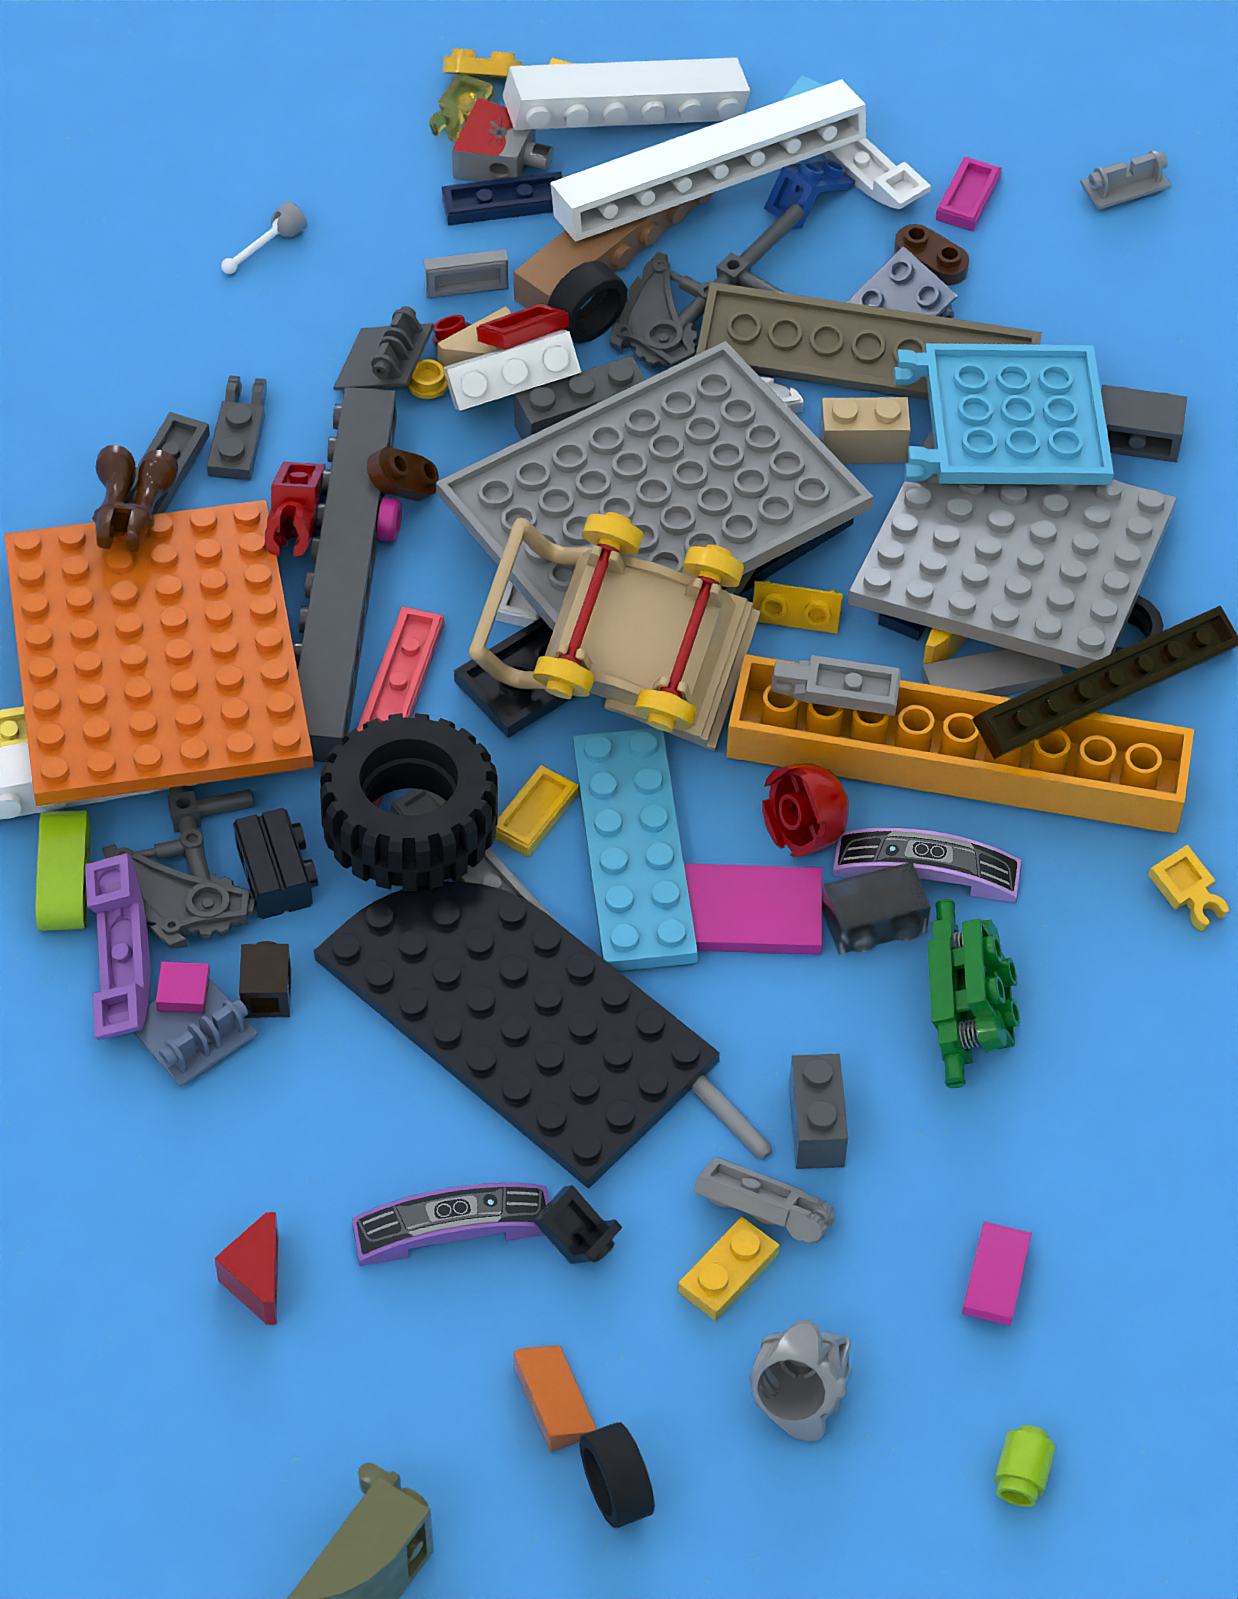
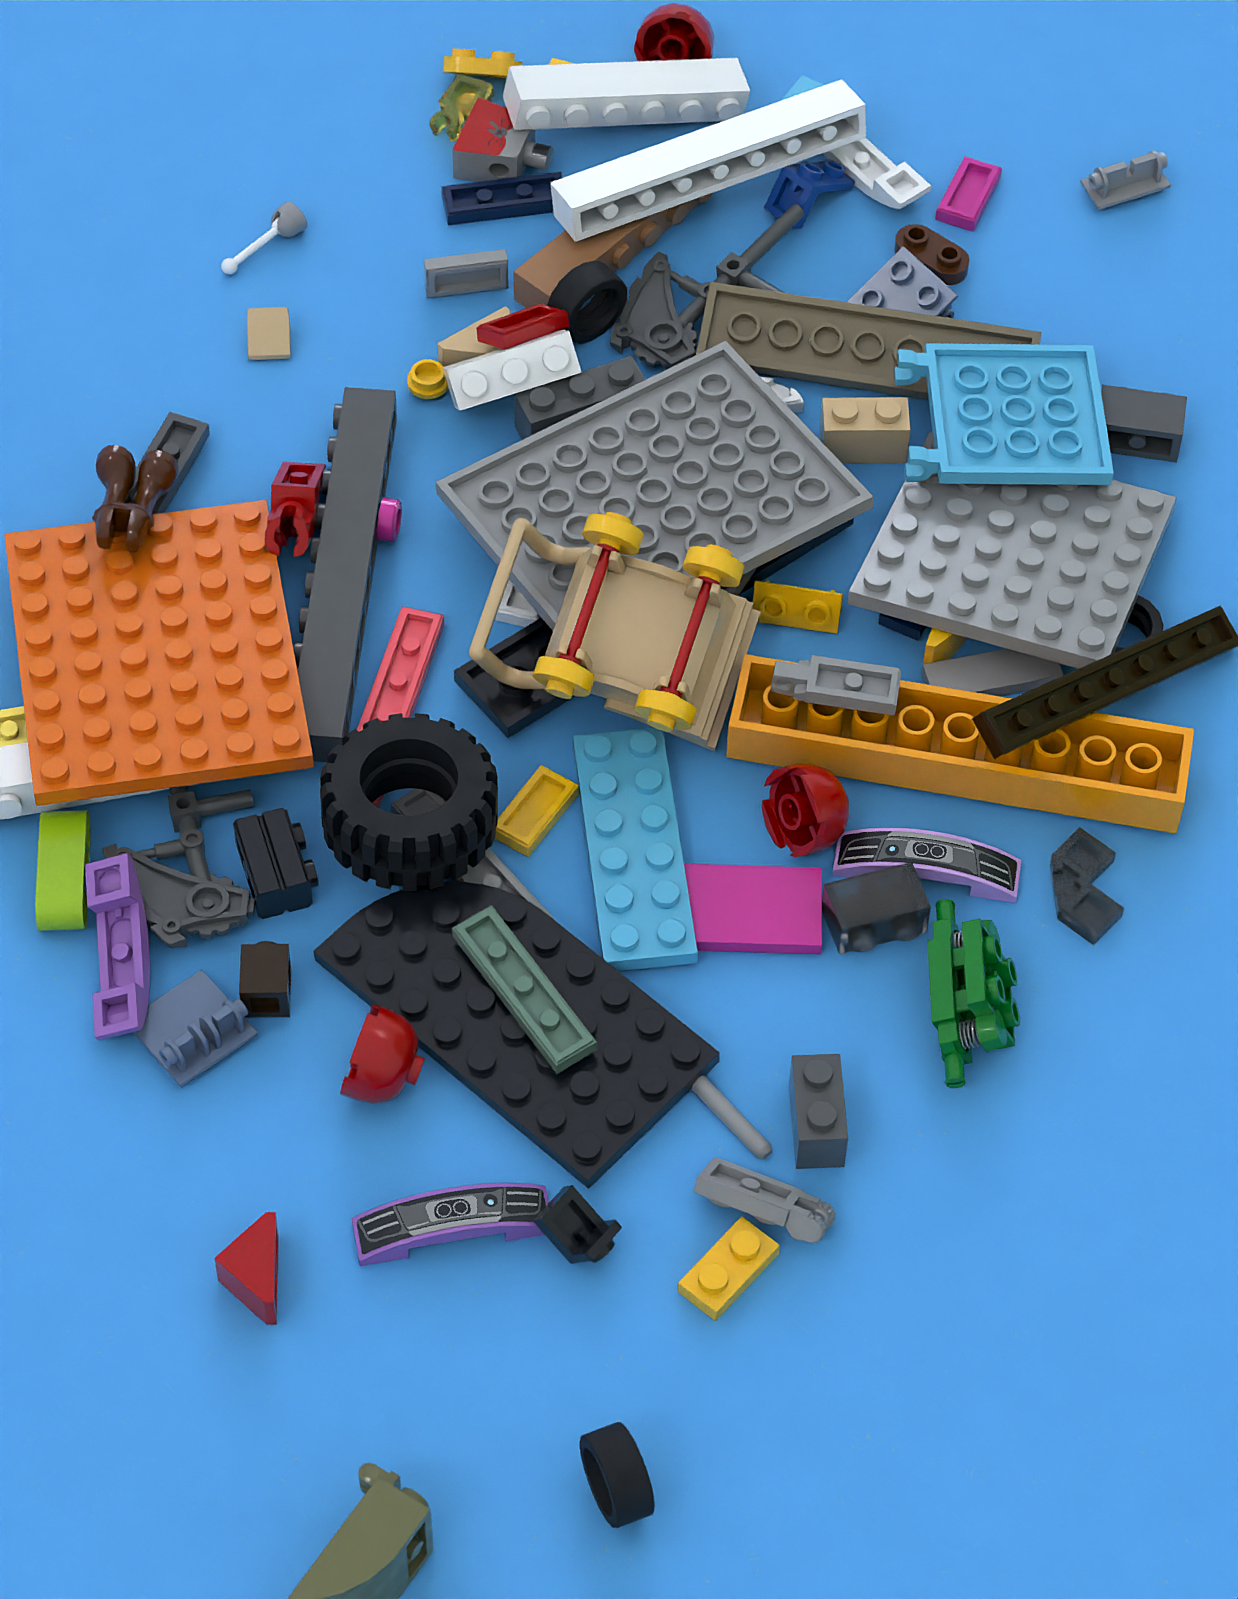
(182, 987): dark pink tile -> none
(237, 432): dark grey hinge -> none
(268, 333): none -> tan slope
(382, 1058): none -> red cylinder
(386, 354): dark grey hinge -> none
(402, 474): reddish brown plate -> none
(447, 327): red plate -> none
(524, 989): none -> sand green tile
(553, 1395): orange slope -> none
(674, 34): none -> red cylinder
(805, 1378): light grey piece -> none
(996, 1273): dark pink slope -> none
(1024, 1466): lime brick -> none
(1076, 900): none -> clear smoke tile
(1187, 881): yellow plate -> none

